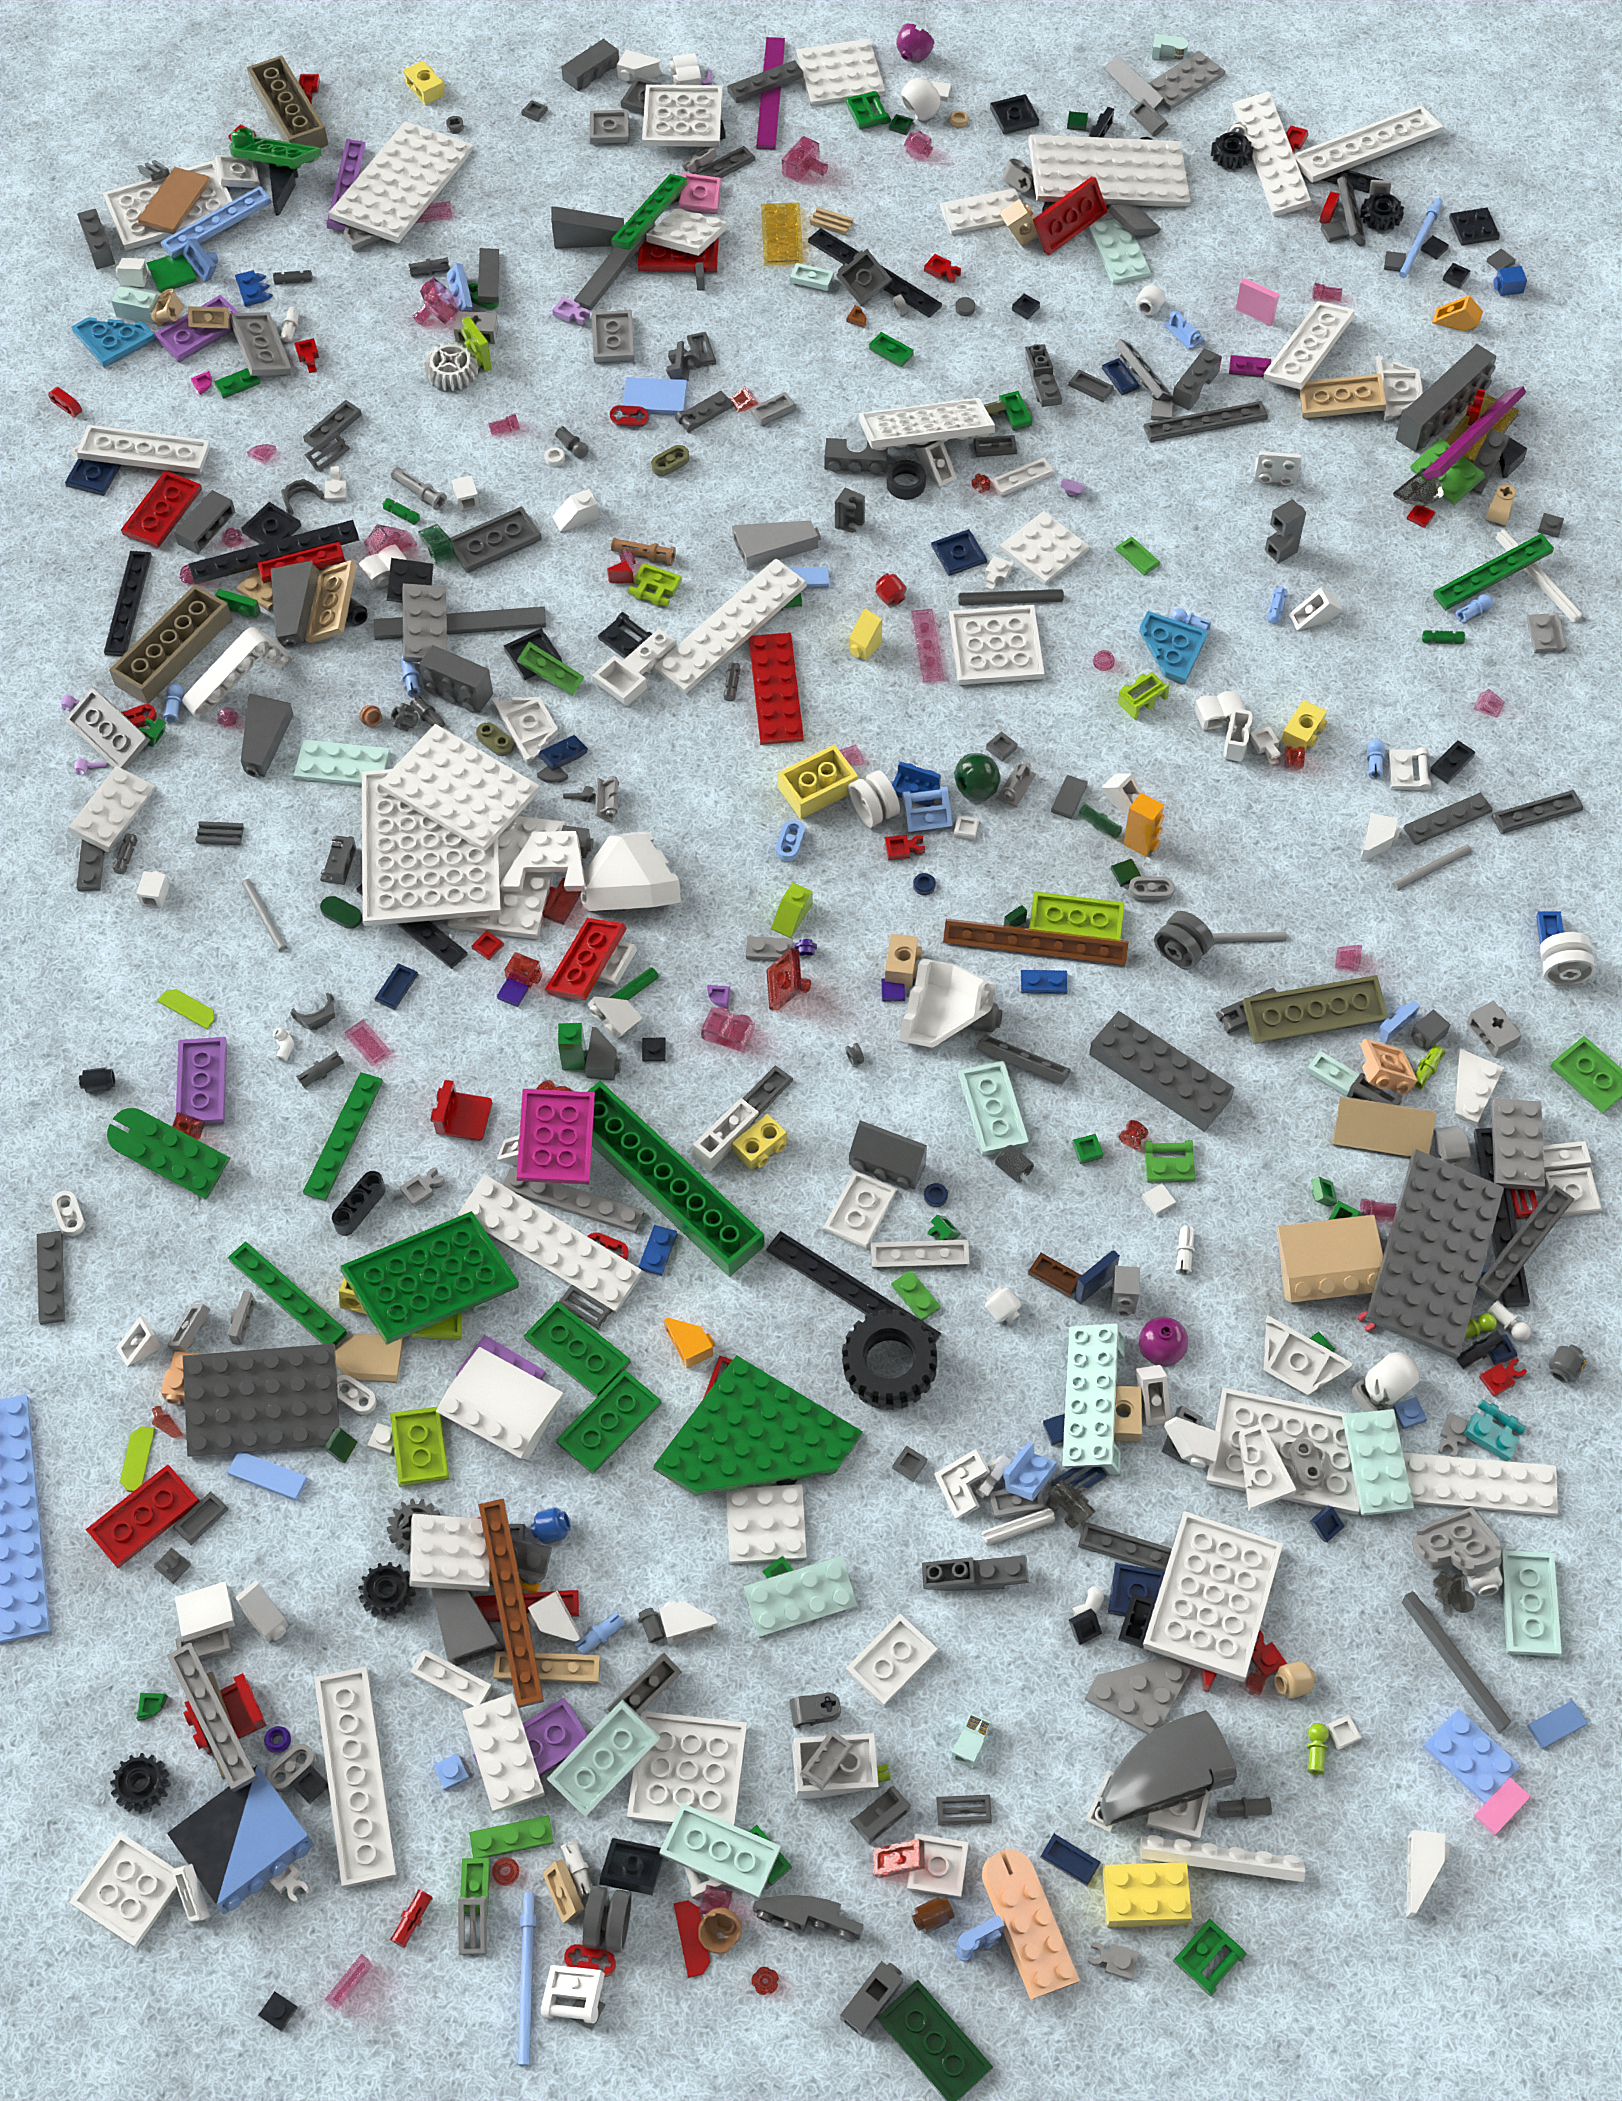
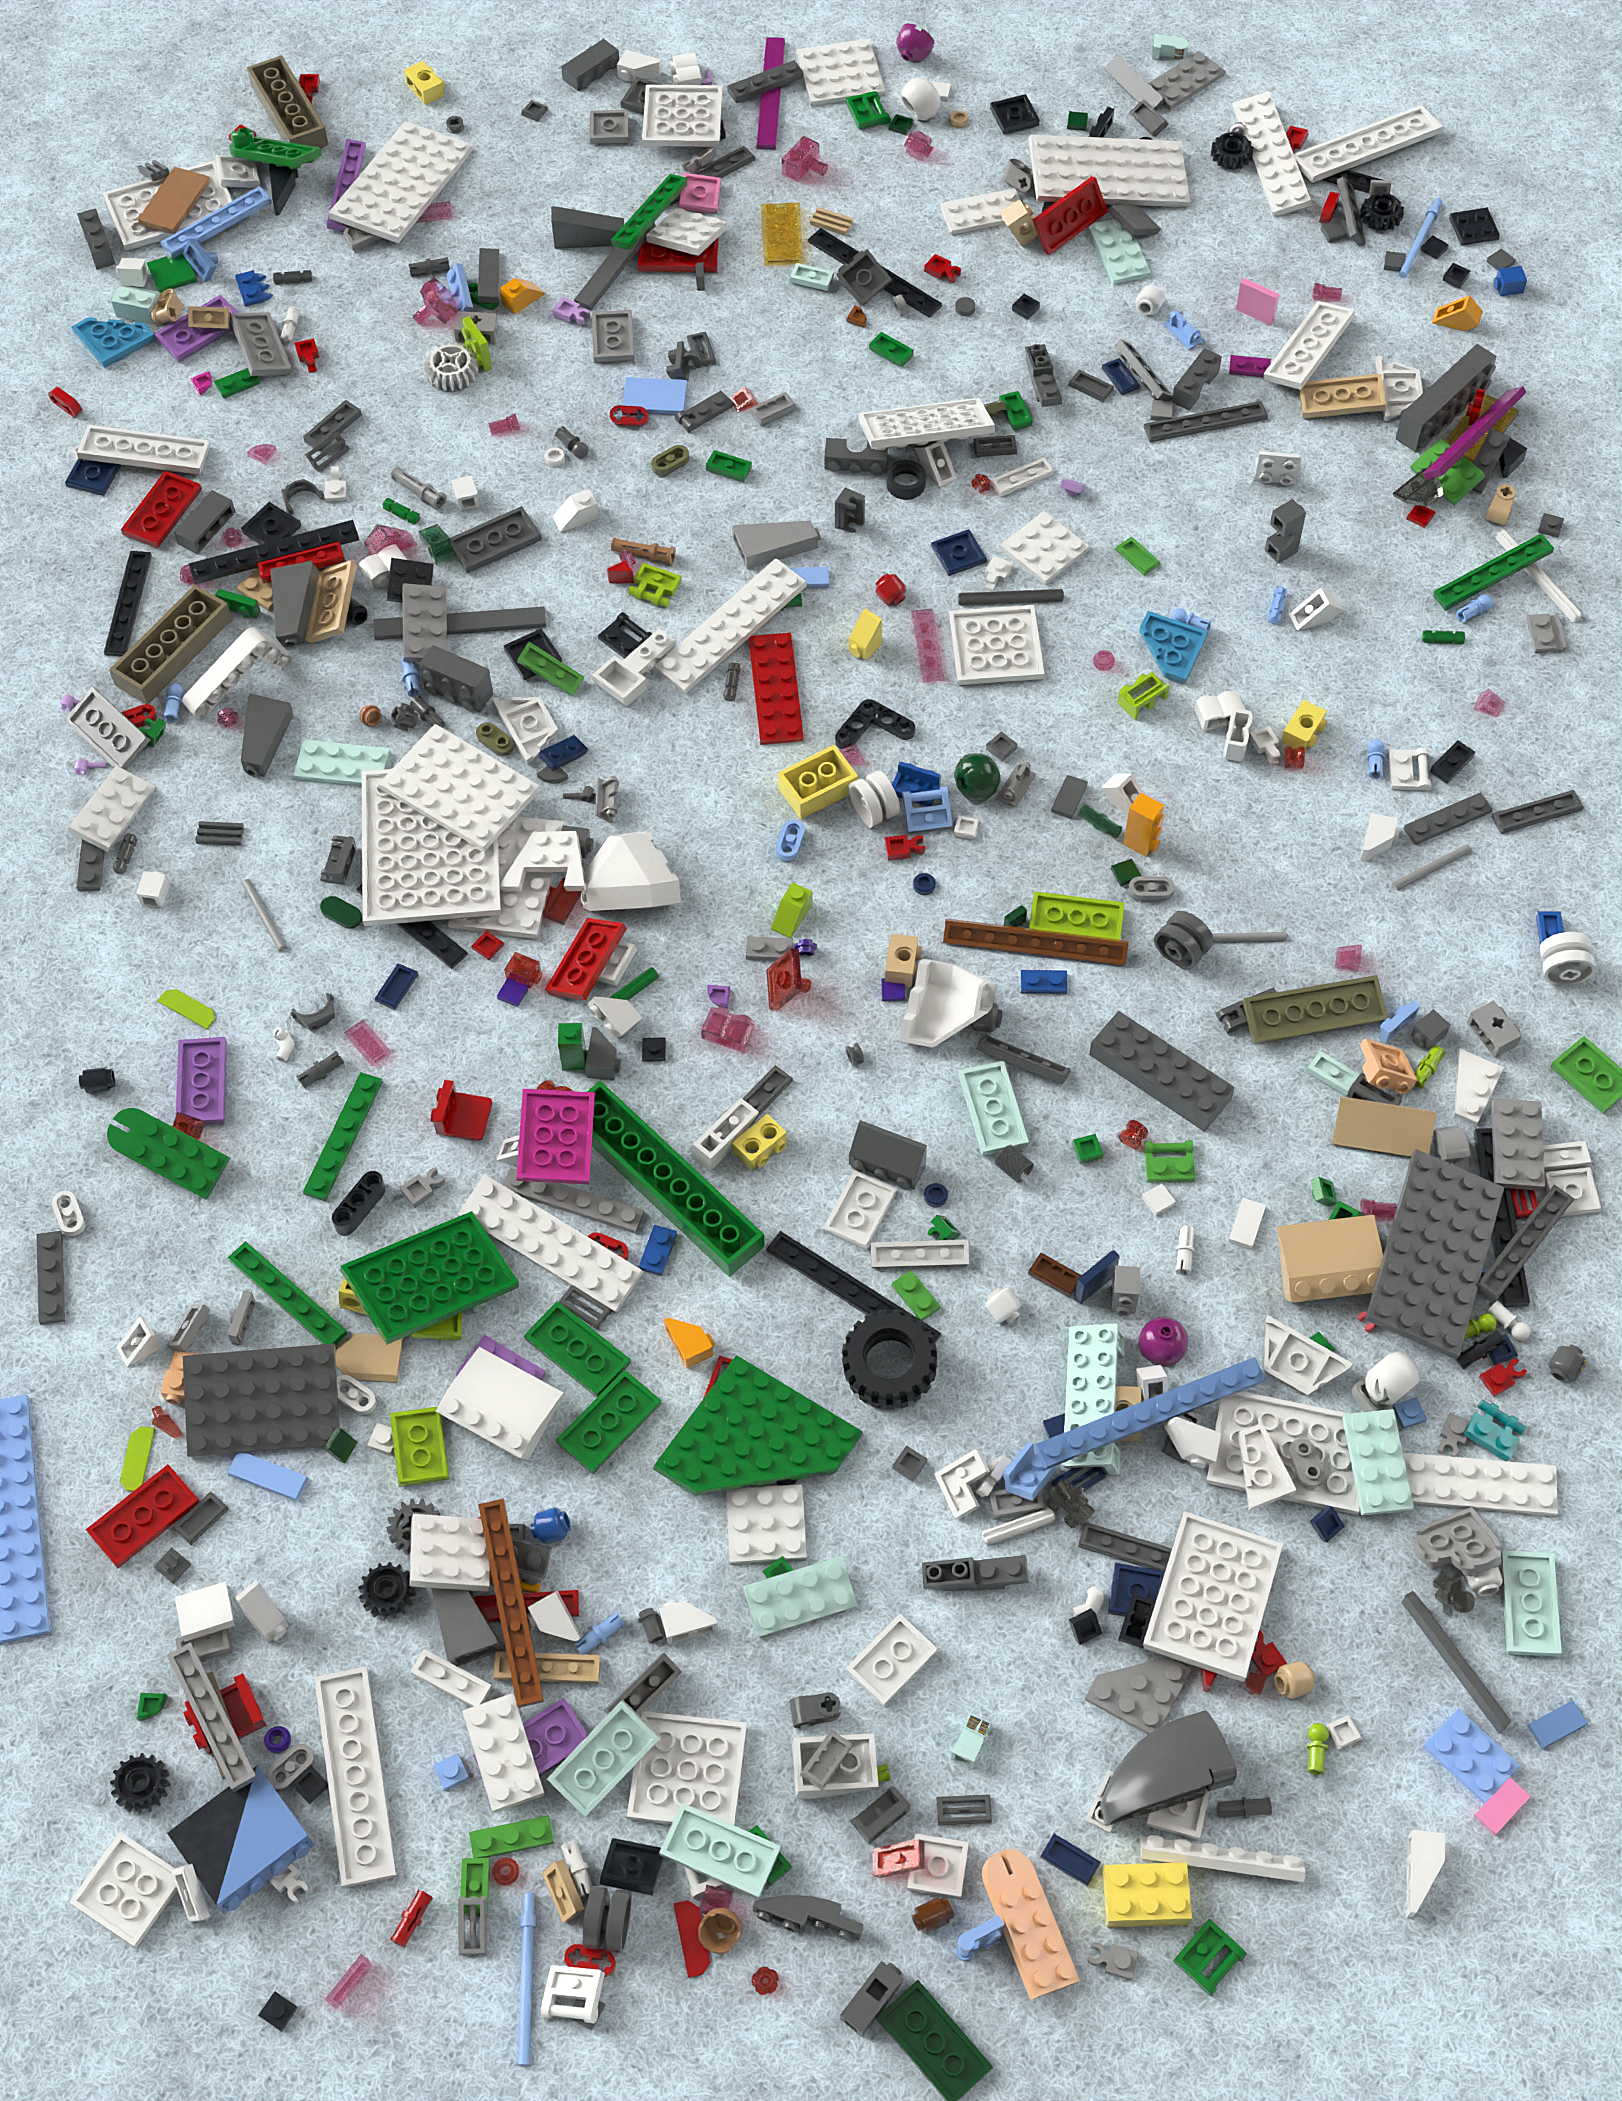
(519, 294): none -> light orange slope
(728, 466): none -> green plate
(869, 718): none -> black beam
(1149, 1413): none -> medium blue plate
(1247, 1223): none -> white tile

